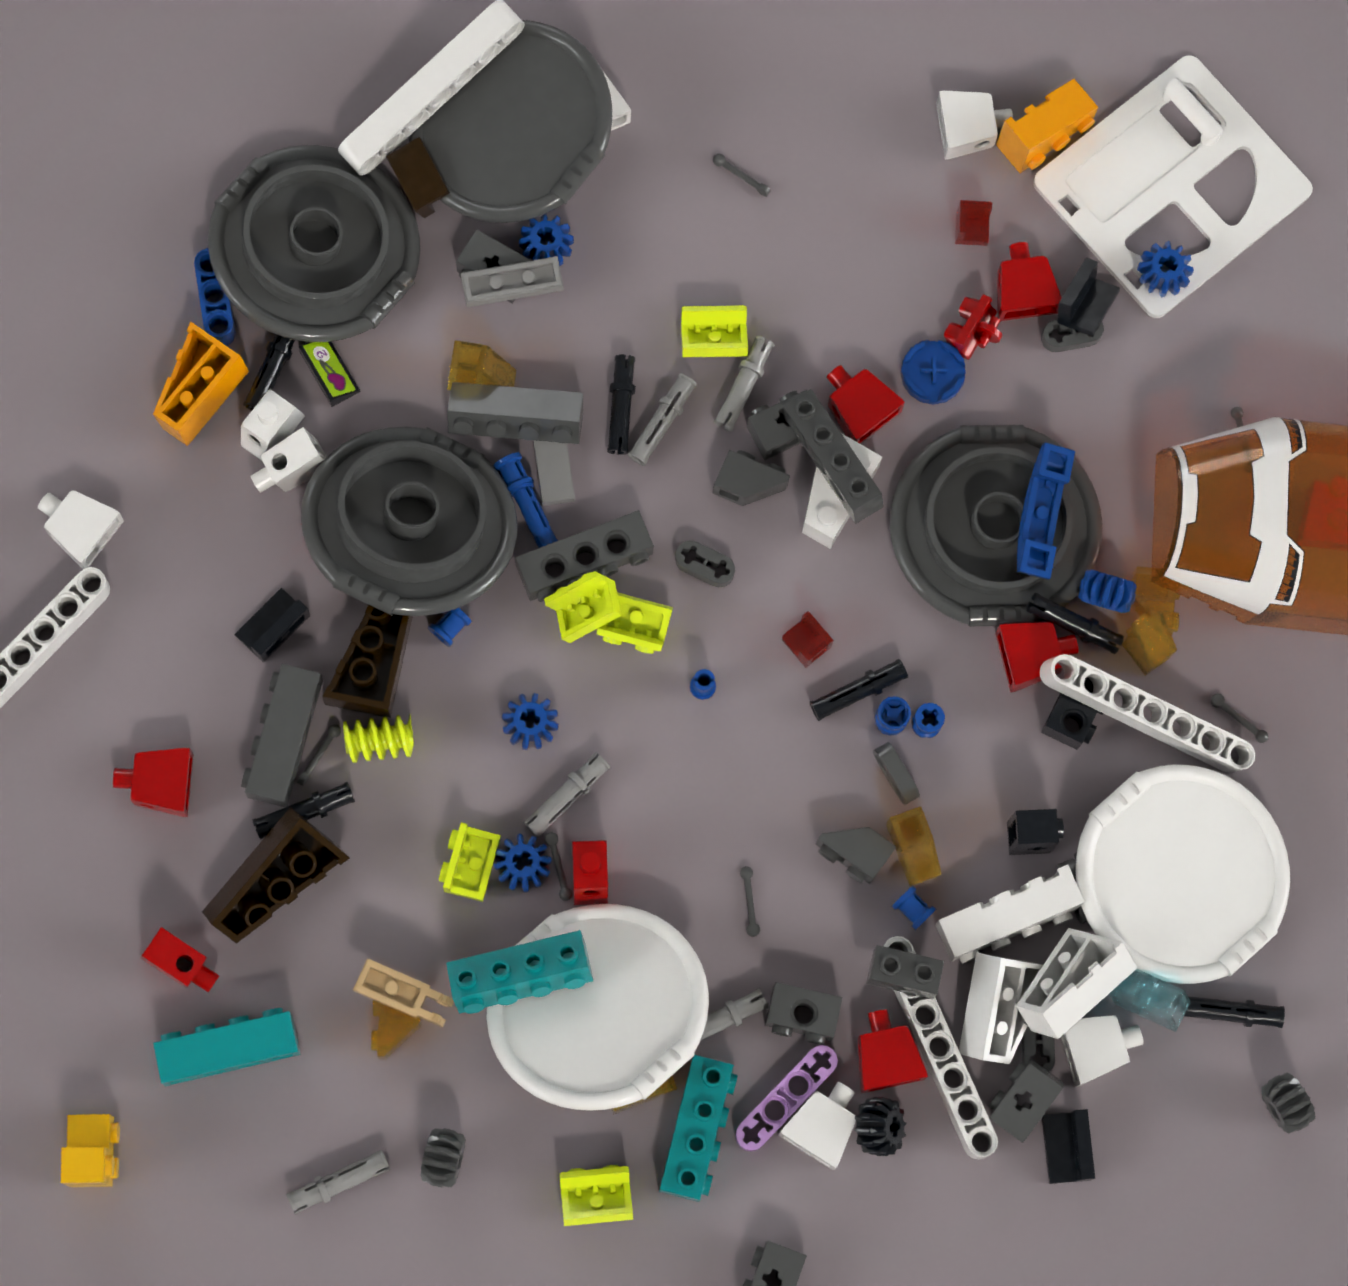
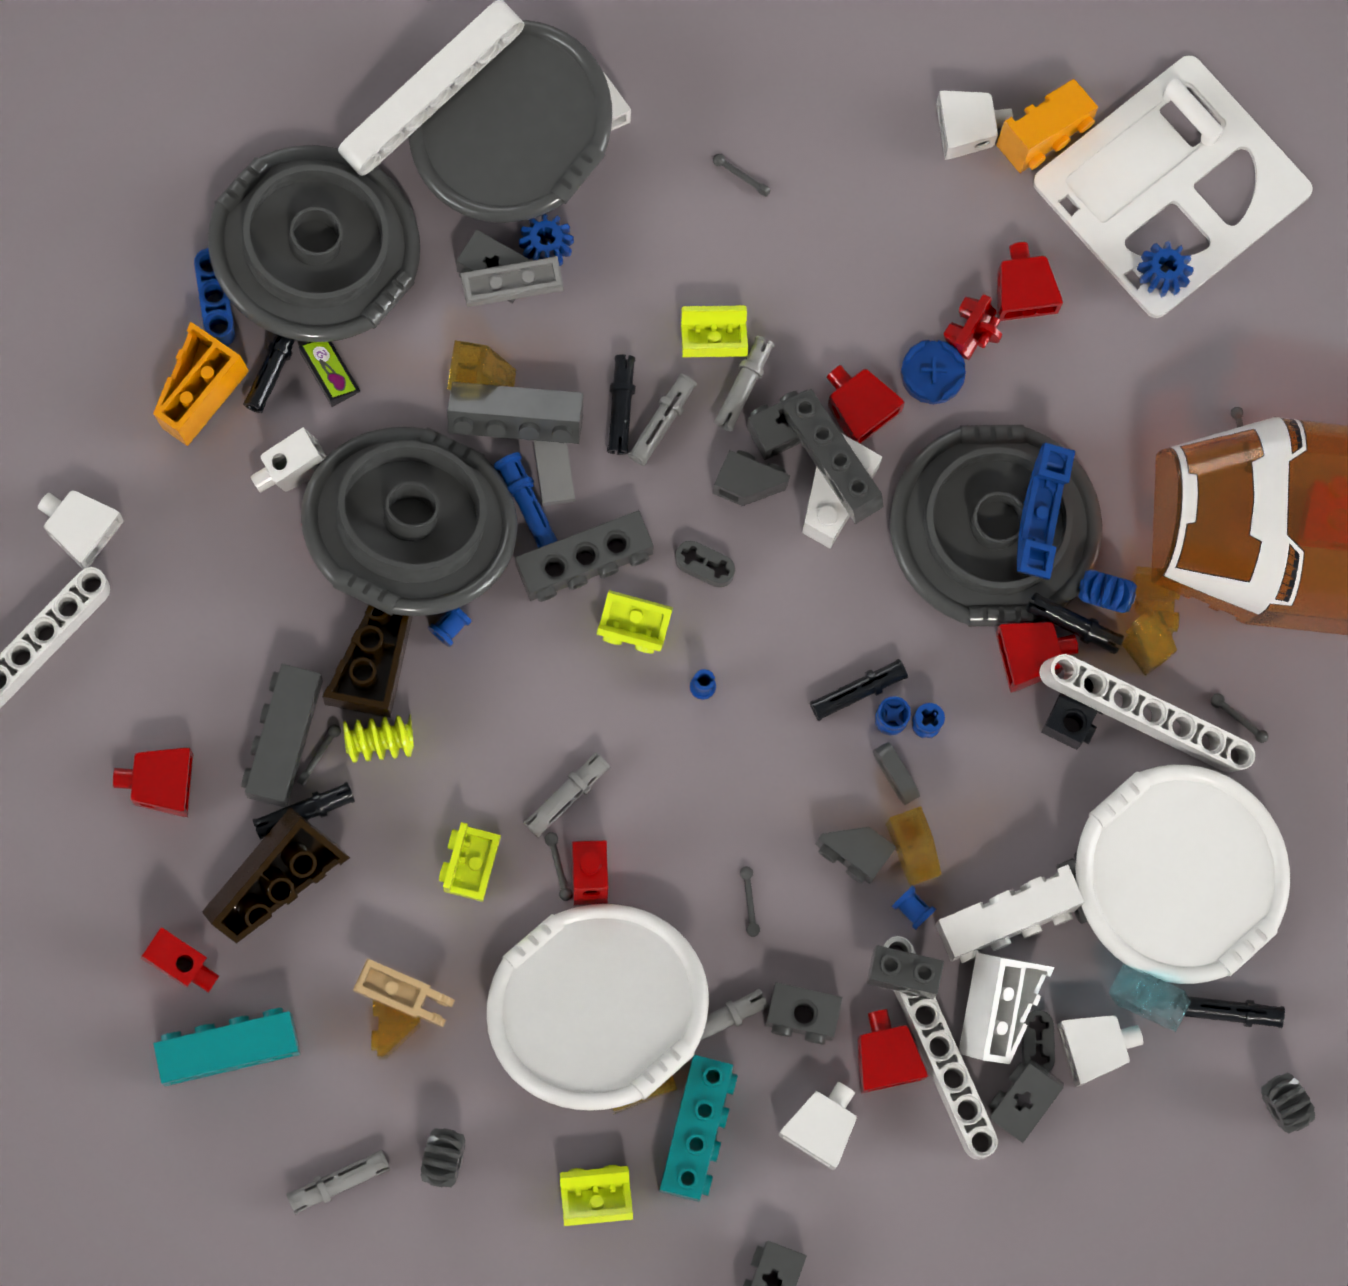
(89, 1151): yellow brick -> none
(269, 423): white torso -> none
(272, 624): black panel -> none
(418, 176): dark brown panel -> none
(518, 726): blue gear -> none
(519, 972): teal brick -> none
(527, 873): blue gear -> none
(584, 605): neon yellow bracket -> none
(783, 1095): lavender beam -> none
(807, 640): clear red panel -> none
(880, 1126): black gear -> none
(973, 222): clear red panel -> none
(1034, 831): black brick -> none
(1068, 342): dark grey beam -> none
(1068, 1147): black panel -> none
(1074, 981): white wedge -> none
(1086, 300): black panel -> none

